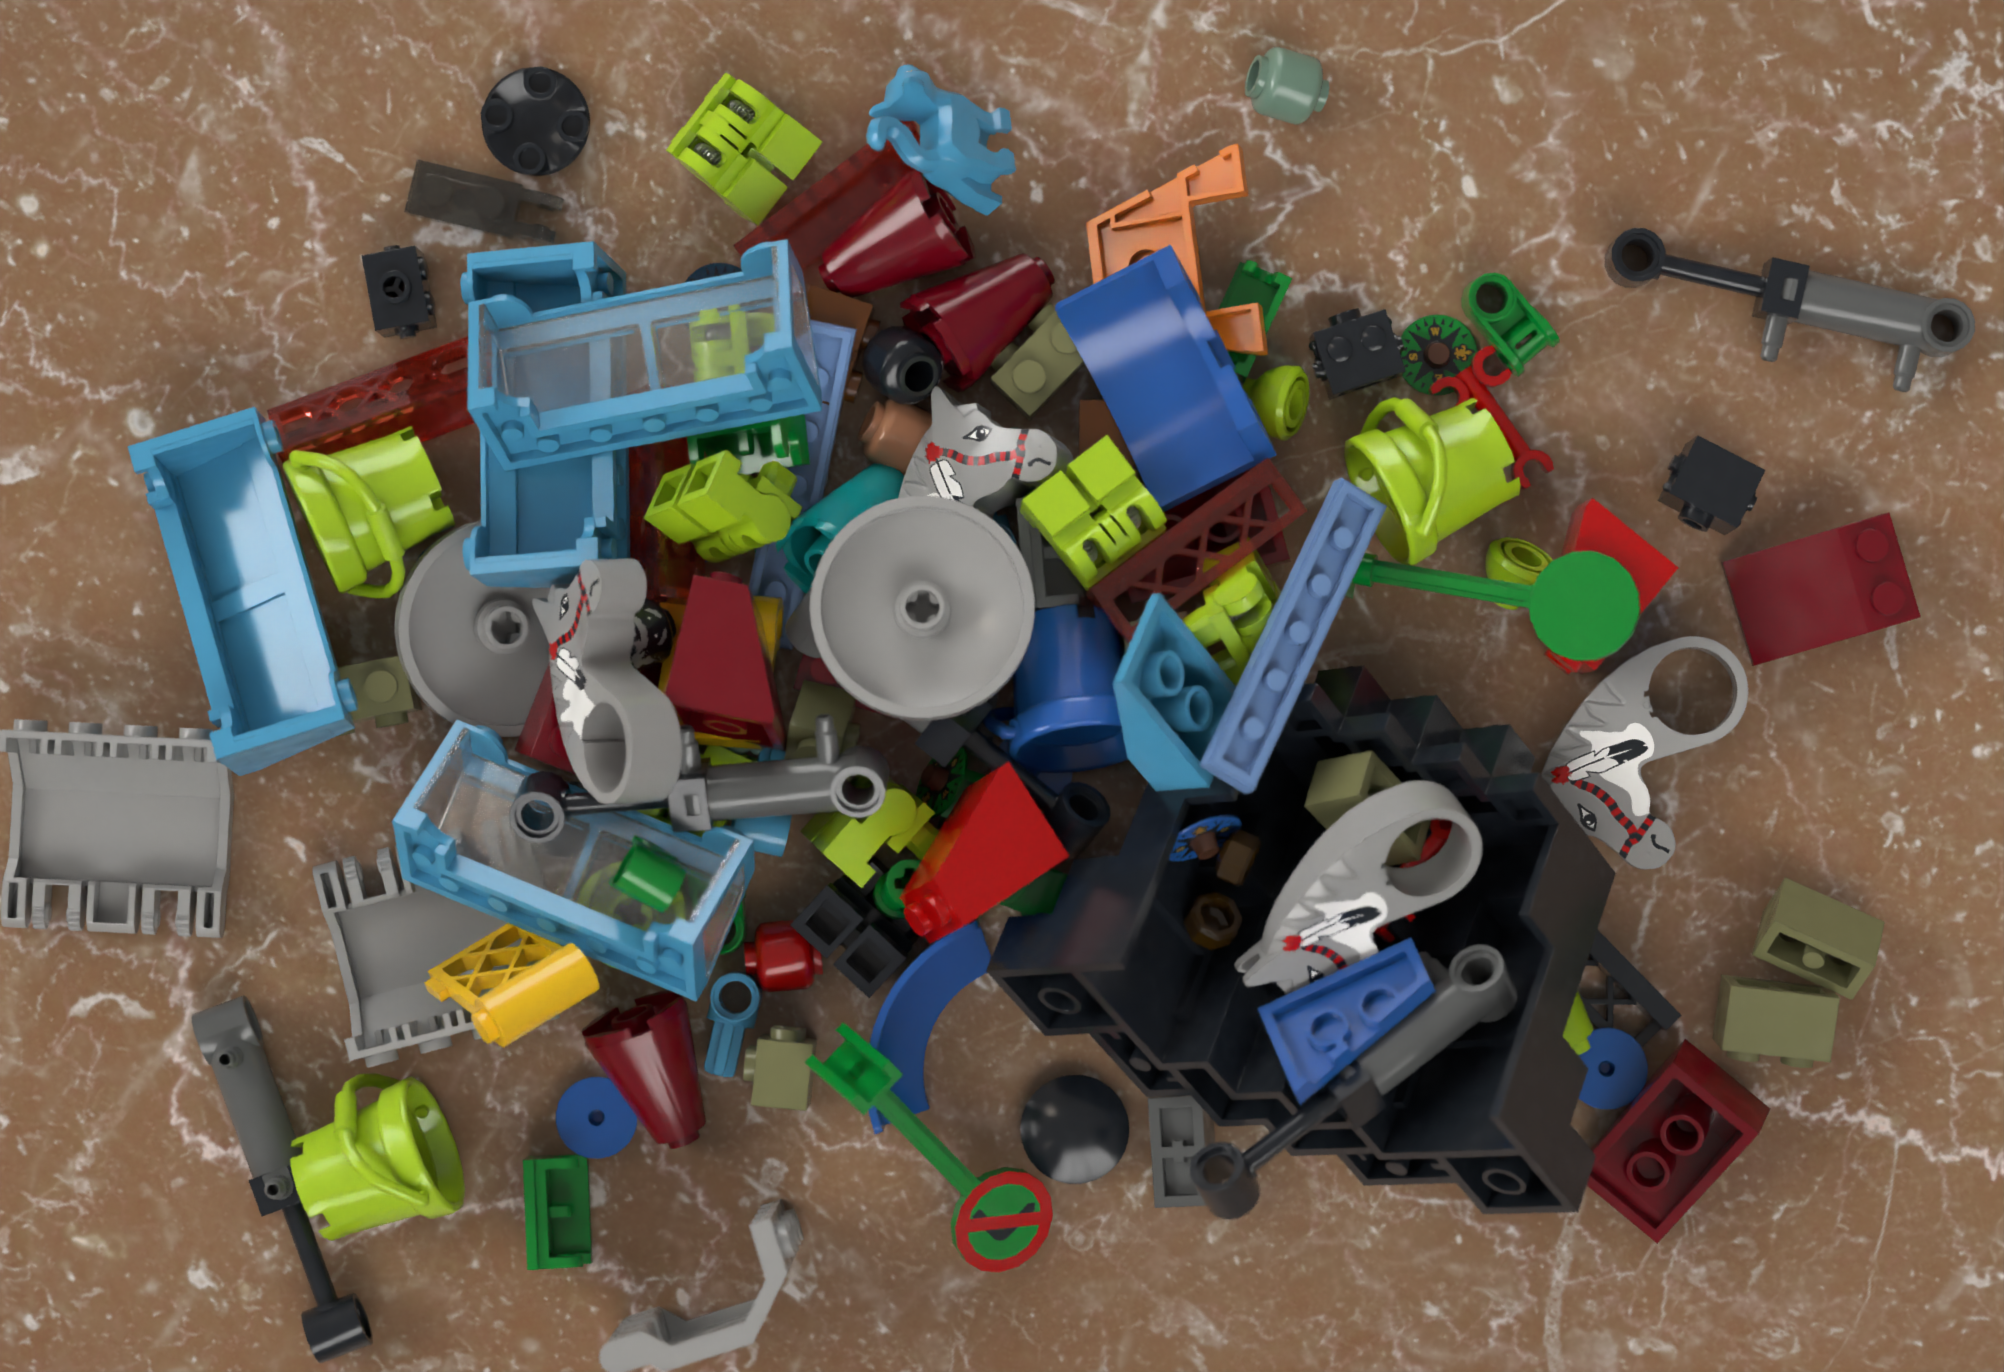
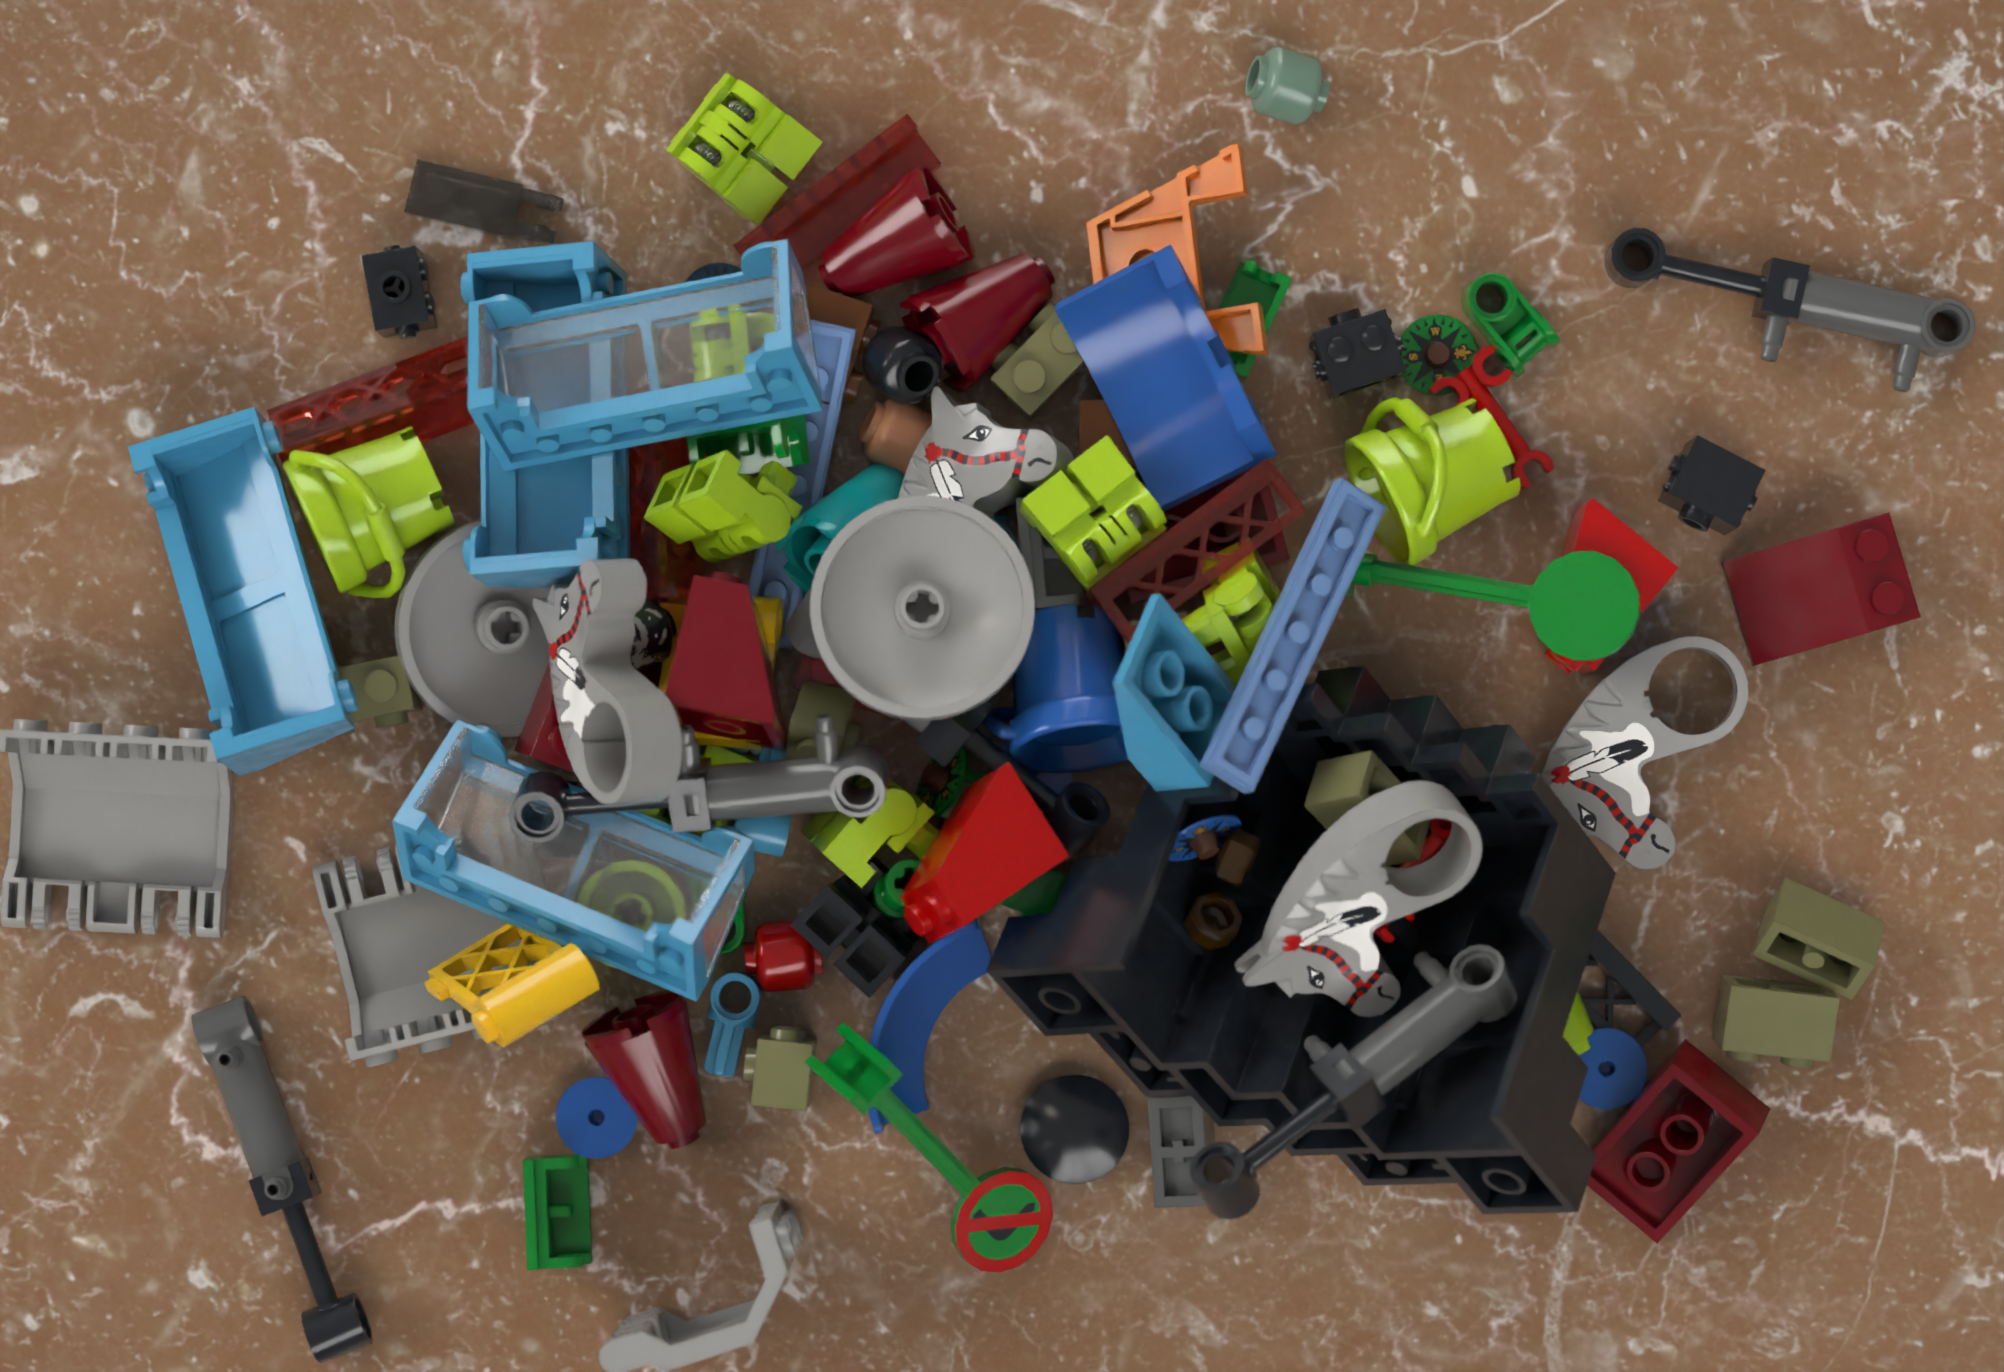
(379, 1159): lime piece -> none
(535, 121): black dish -> none
(649, 874): green piece -> none
(951, 137): dark azure animal -> none
(1280, 399): lime brick -> none
(1343, 1014): blue wing -> none
(1515, 562): lime brick -> none

